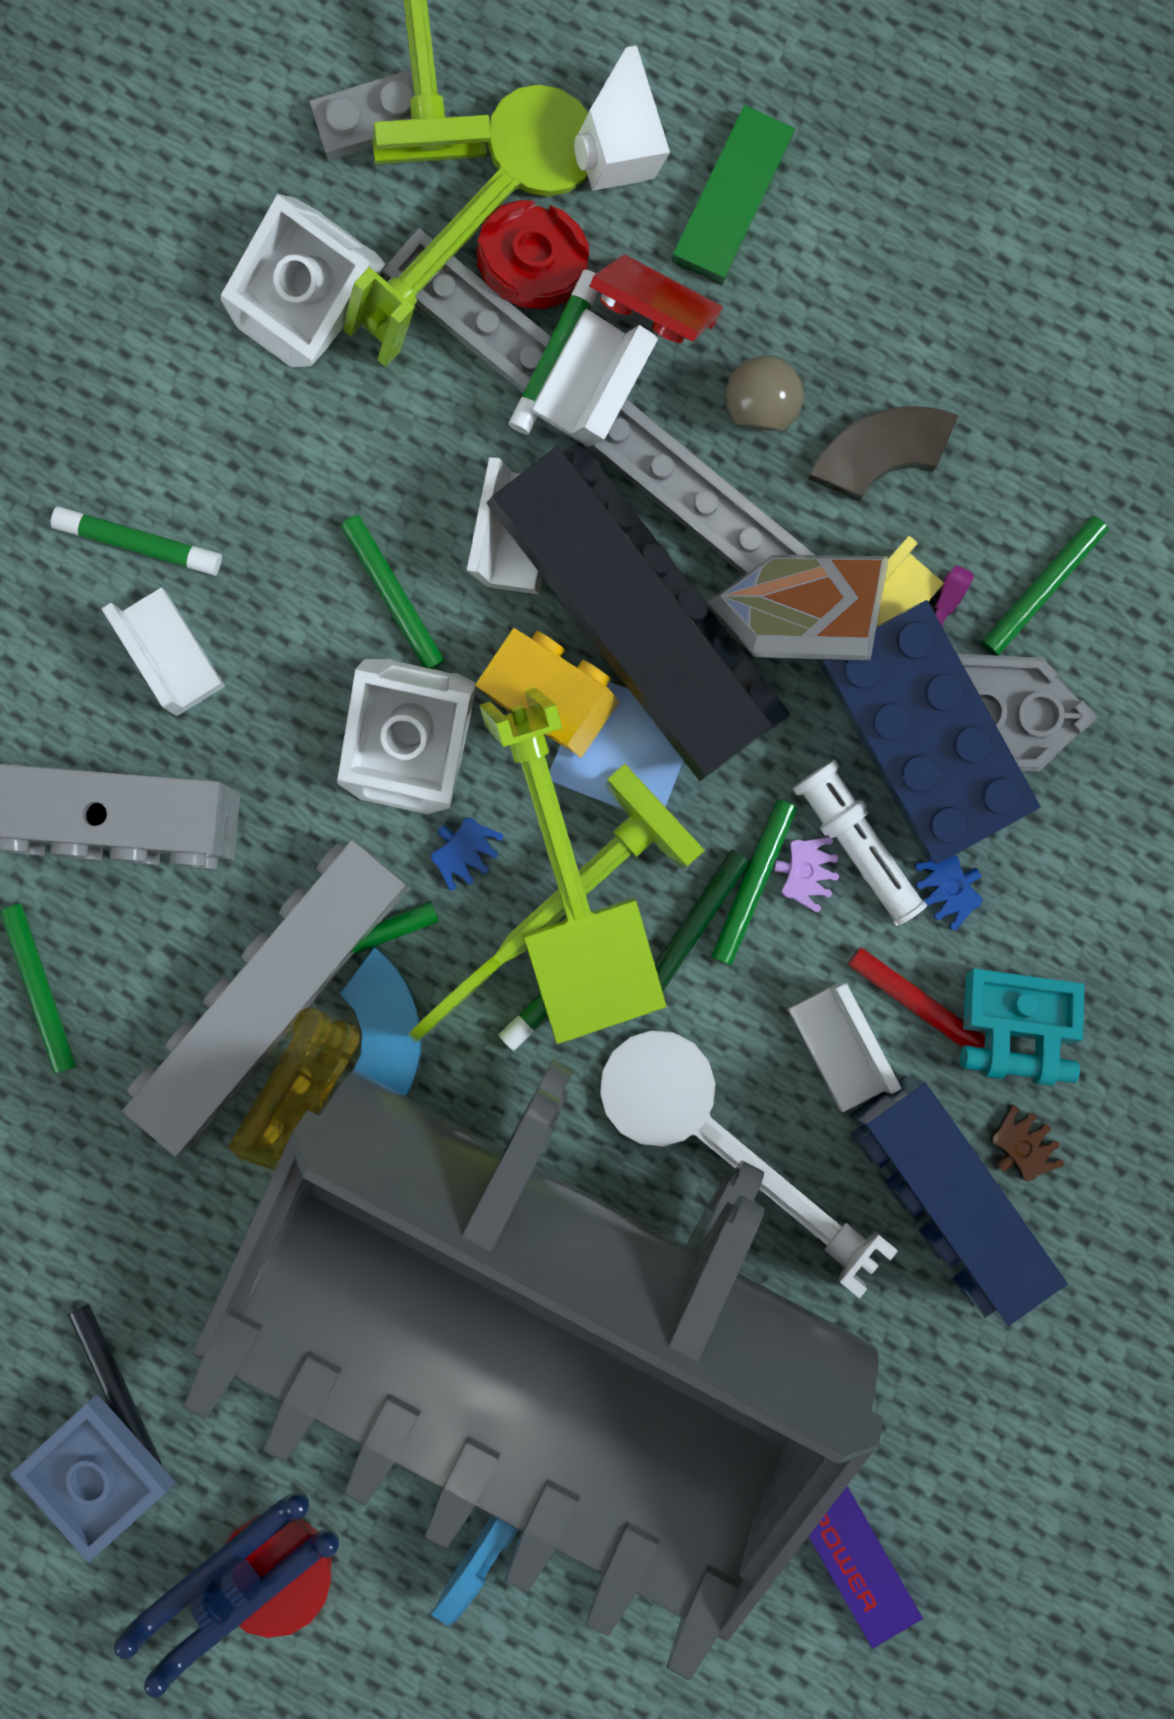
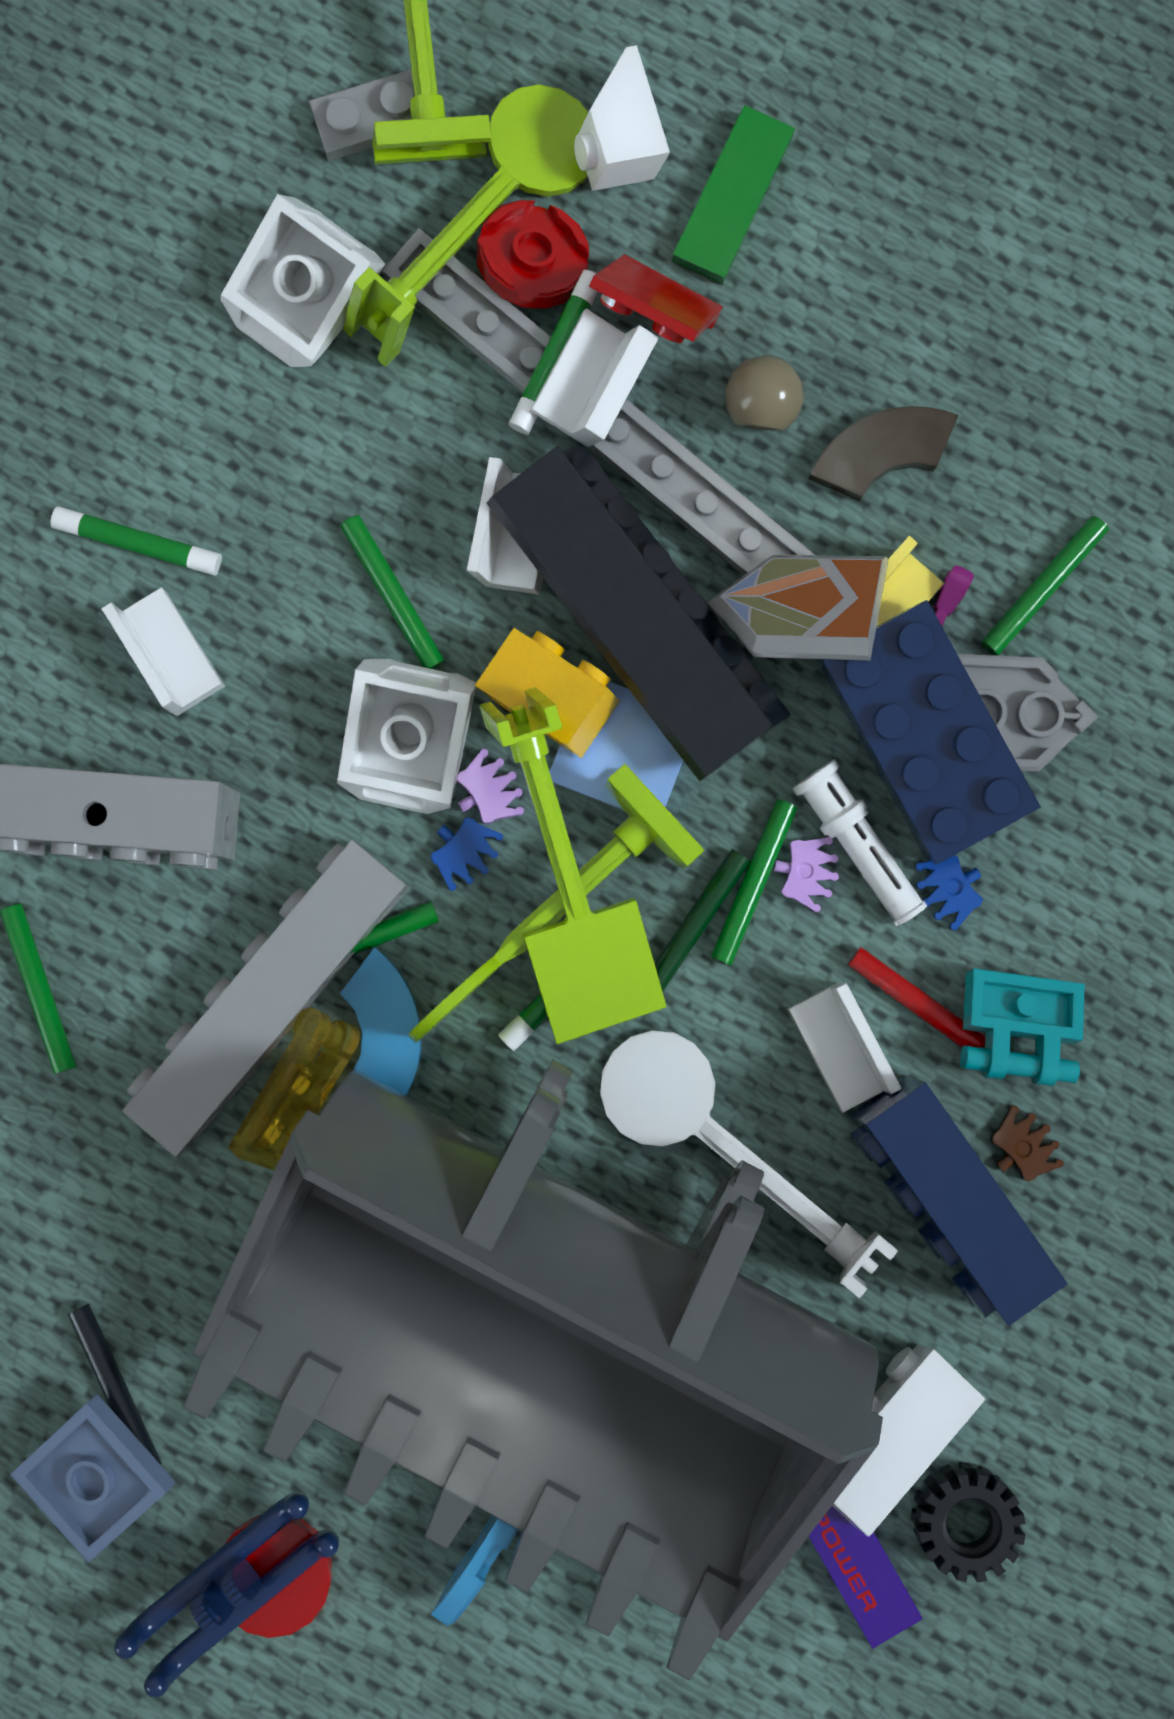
(487, 791): none -> lavender piece
(921, 1413): none -> white brick
(990, 1549): none -> black tyre

